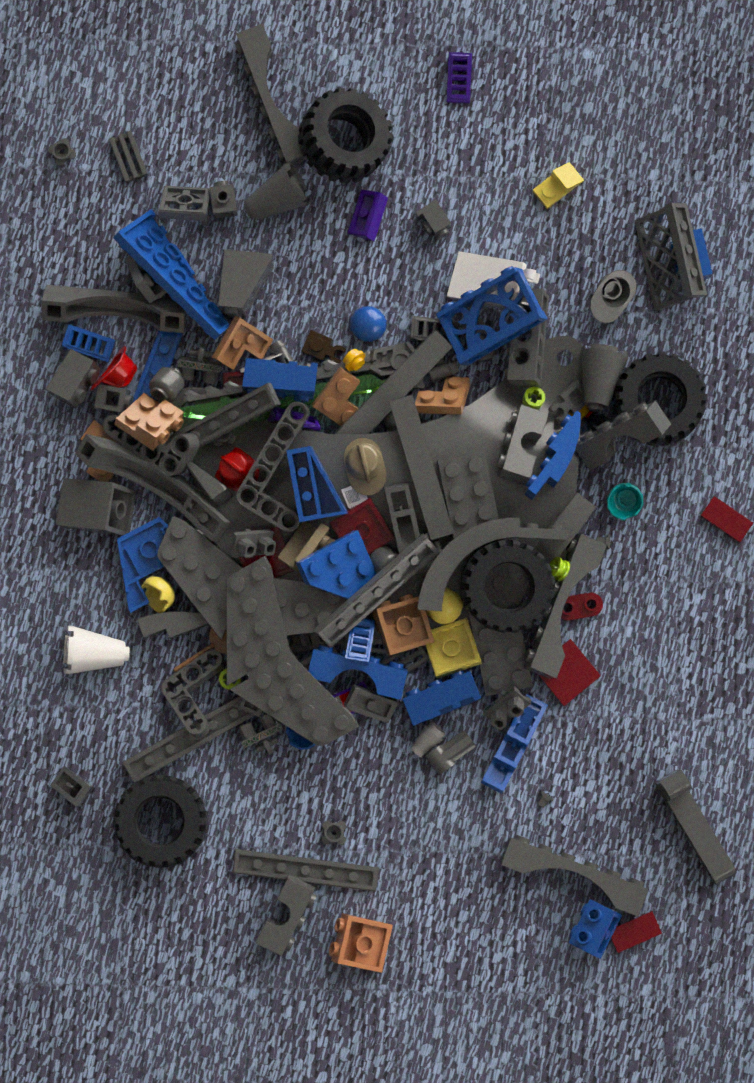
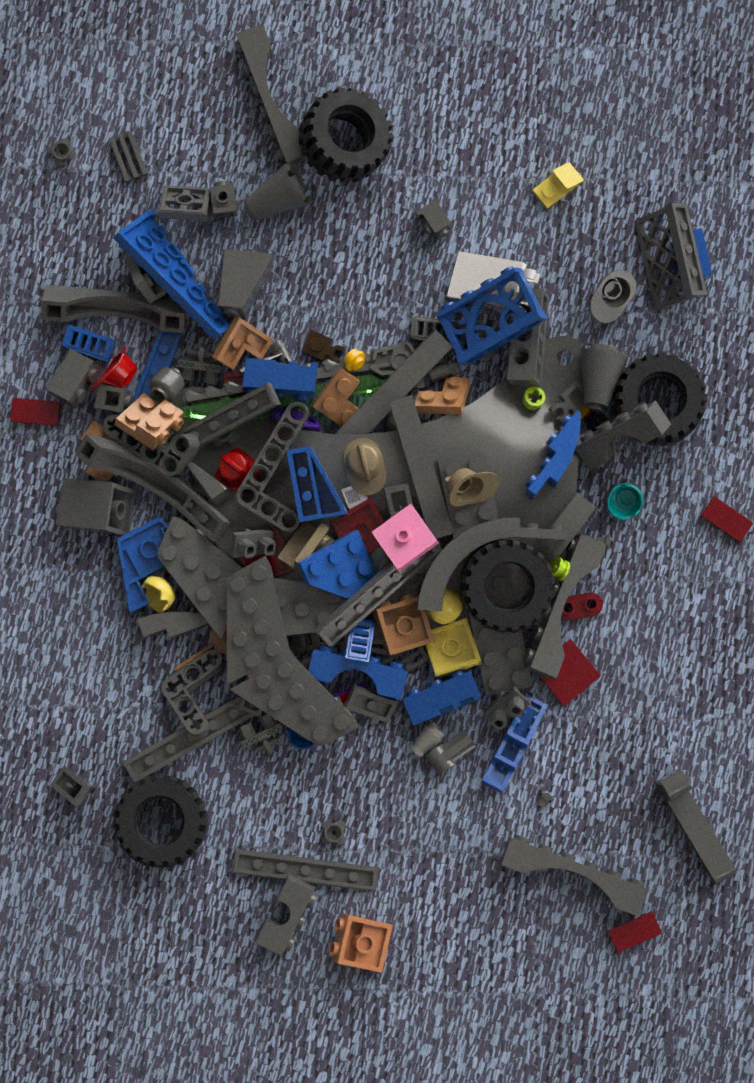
(35, 411): none -> dark red tile
(92, 651): white cone -> none
(222, 680): lime bush -> none
(367, 215): dark purple slope -> none
(368, 324): blue hair -> none
(405, 537): none -> bright pink plate
(459, 57): dark purple slope -> none
(471, 487): none -> dark tan piece
(515, 462): arch -> none
(594, 928): blue brick -> none

